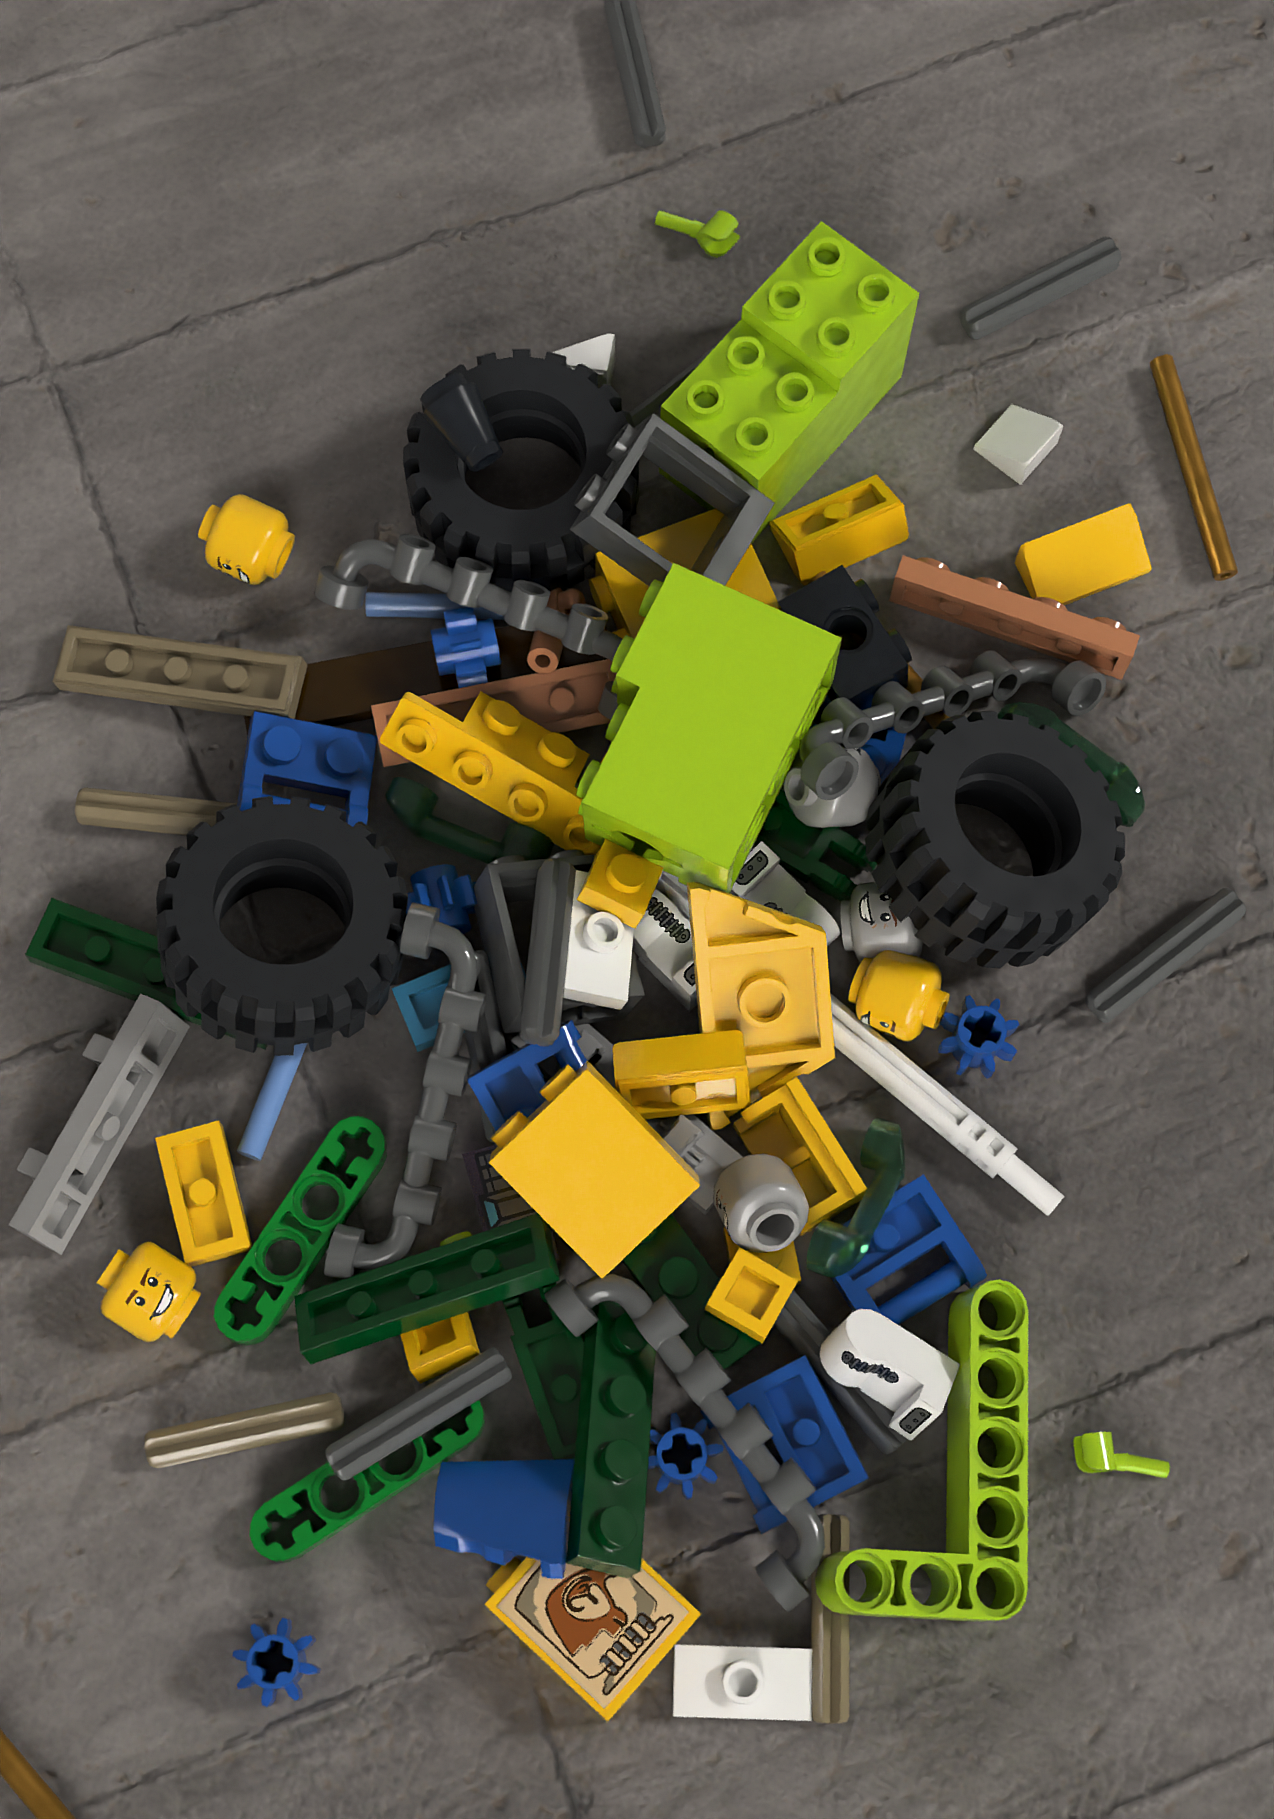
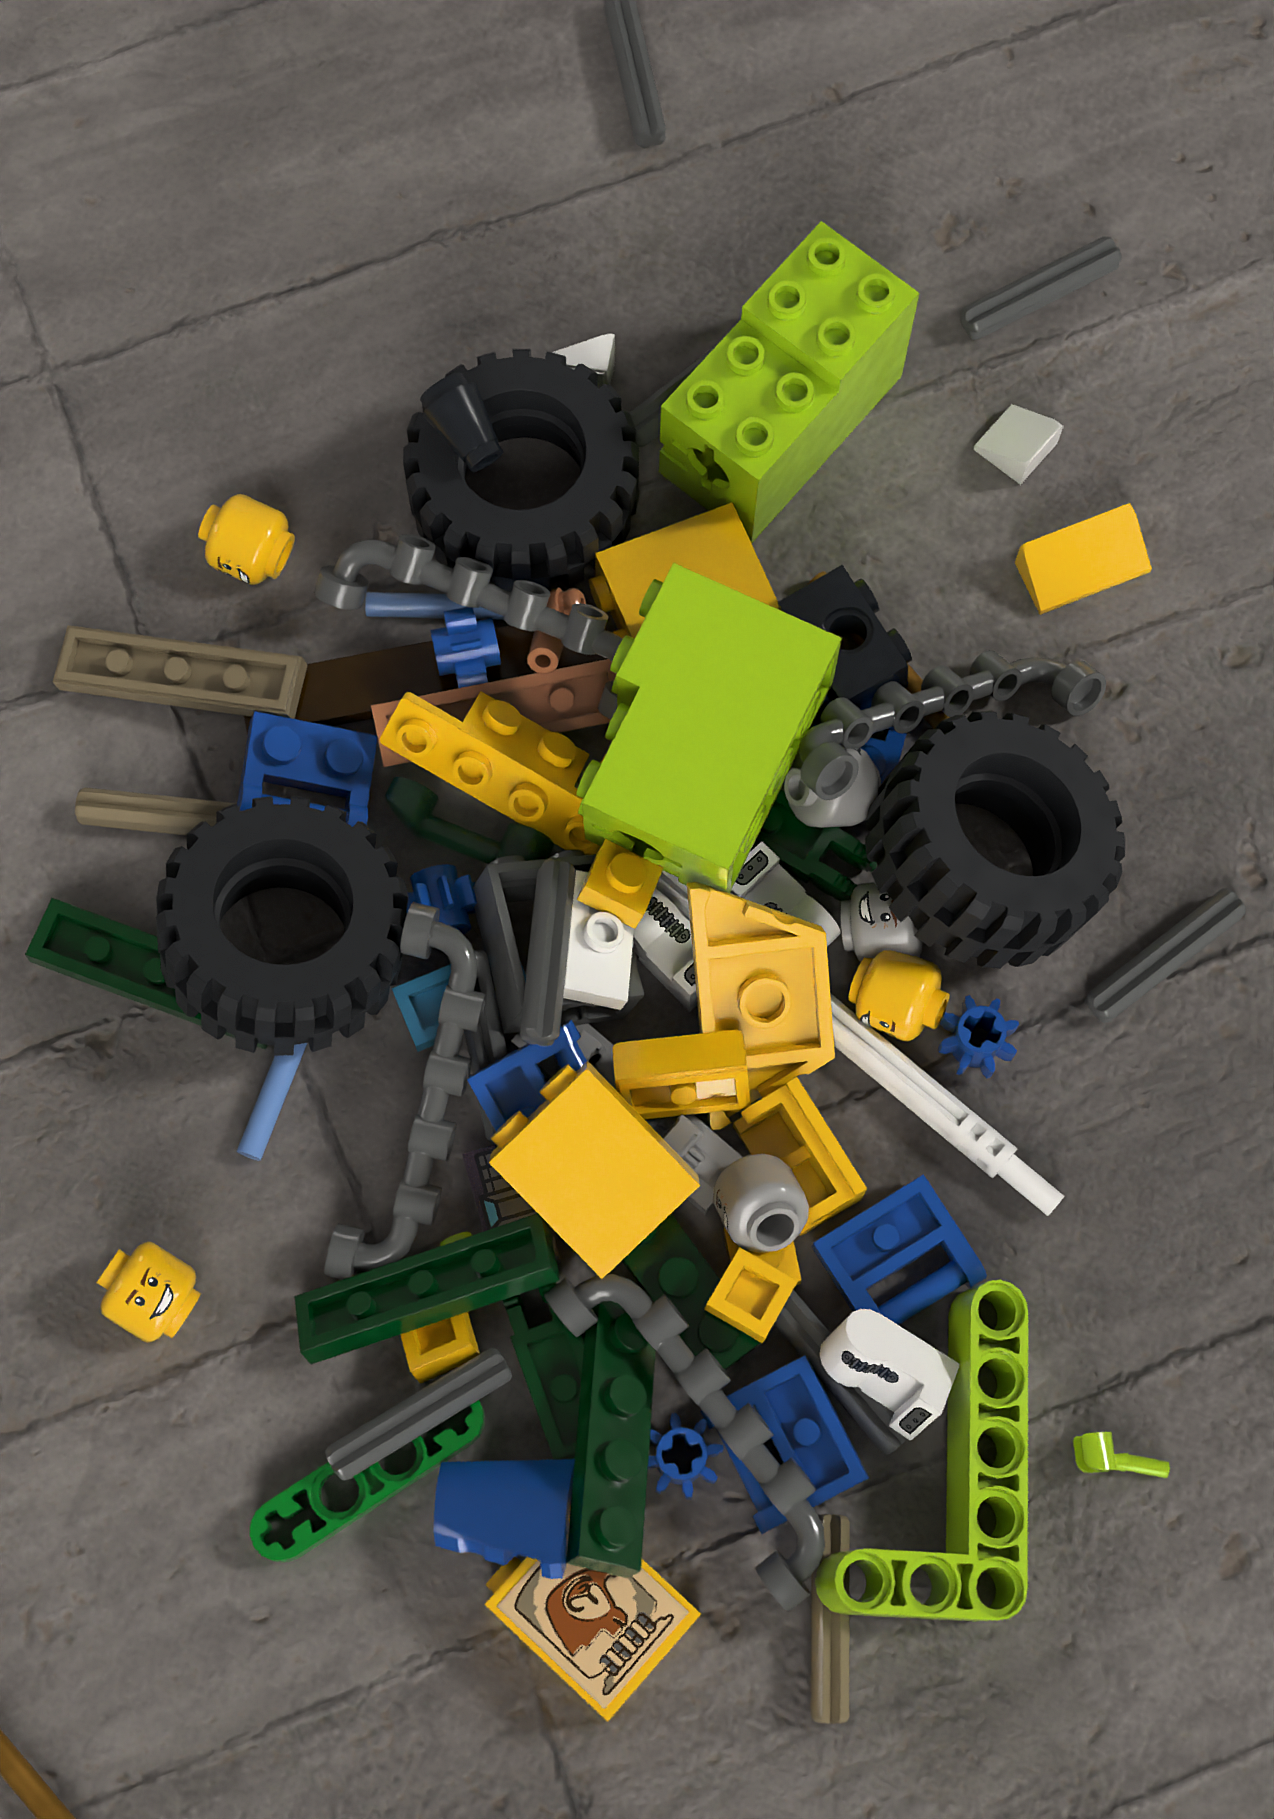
(99, 1124): light grey hinge -> none
(203, 1193): yellow plate -> none
(244, 1430): dark tan axle -> none
(261, 1674): blue gear -> none
(293, 1225): green beam -> none
(694, 468): dark grey window -> none
(714, 237): lime hand -> none
(742, 1682): white plate -> none
(840, 1248): clear green bar -> none
(841, 528): yellow slope -> none
(1028, 622): nougat plate -> none
(1121, 779): clear green bar -> none
(1193, 467): pearl gold piece -> none

